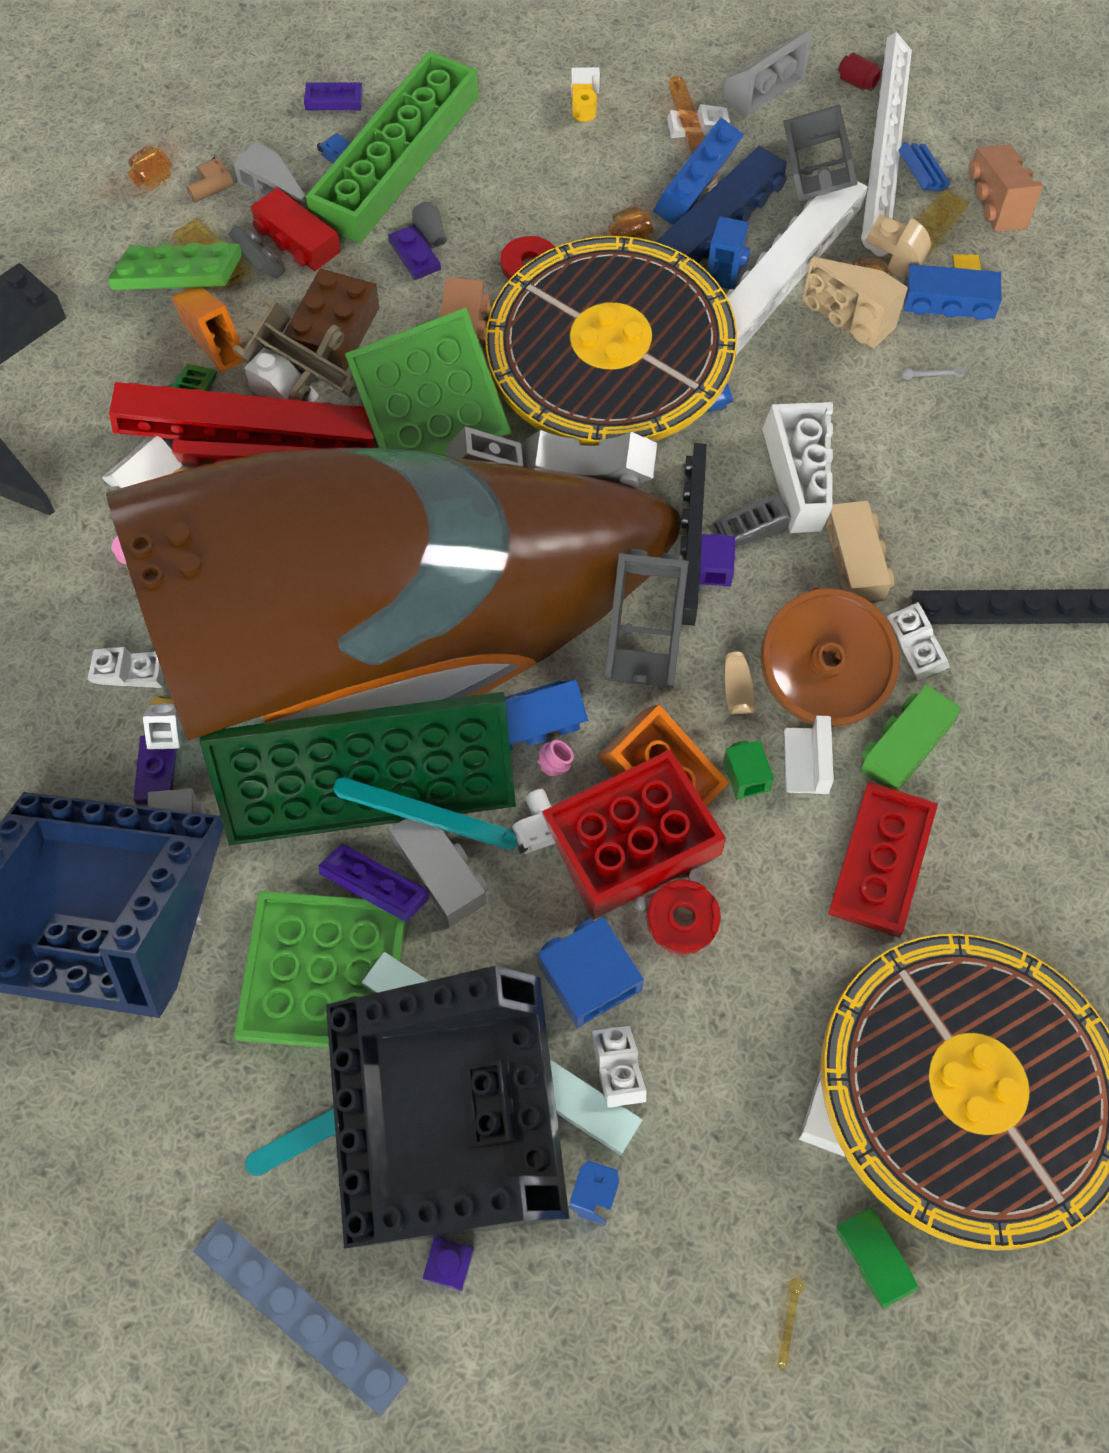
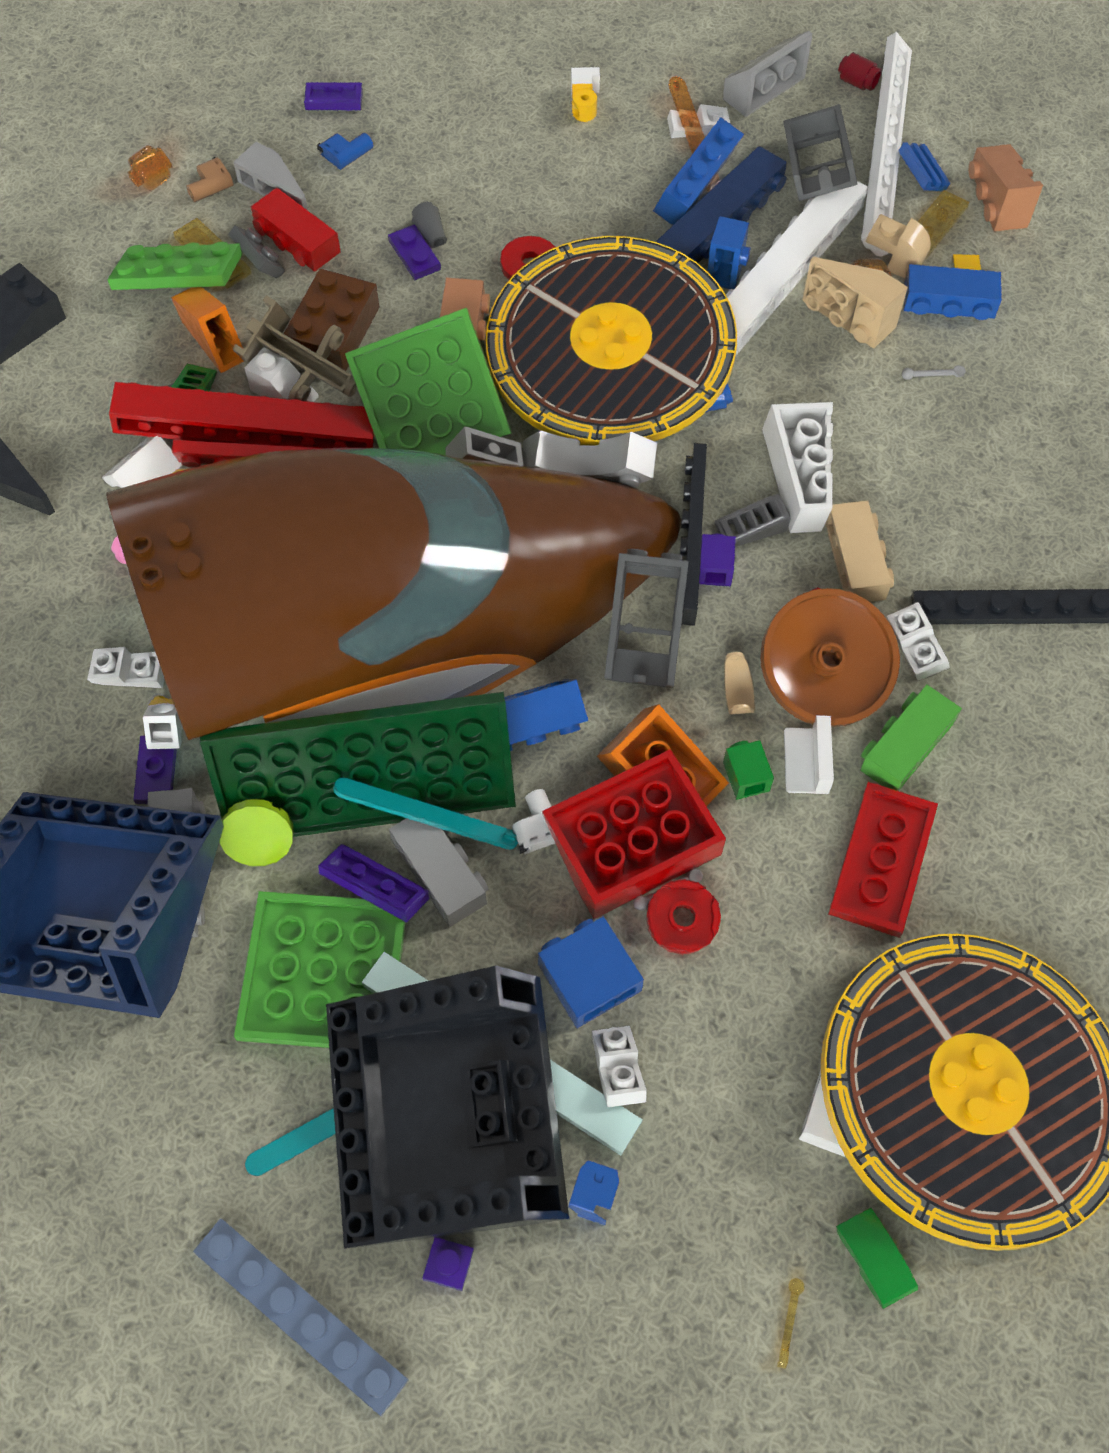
(256, 833): none -> lime tile
(393, 146): bright green brick -> none
(555, 758): bright pink plate -> none
(631, 223): clear orange head -> none

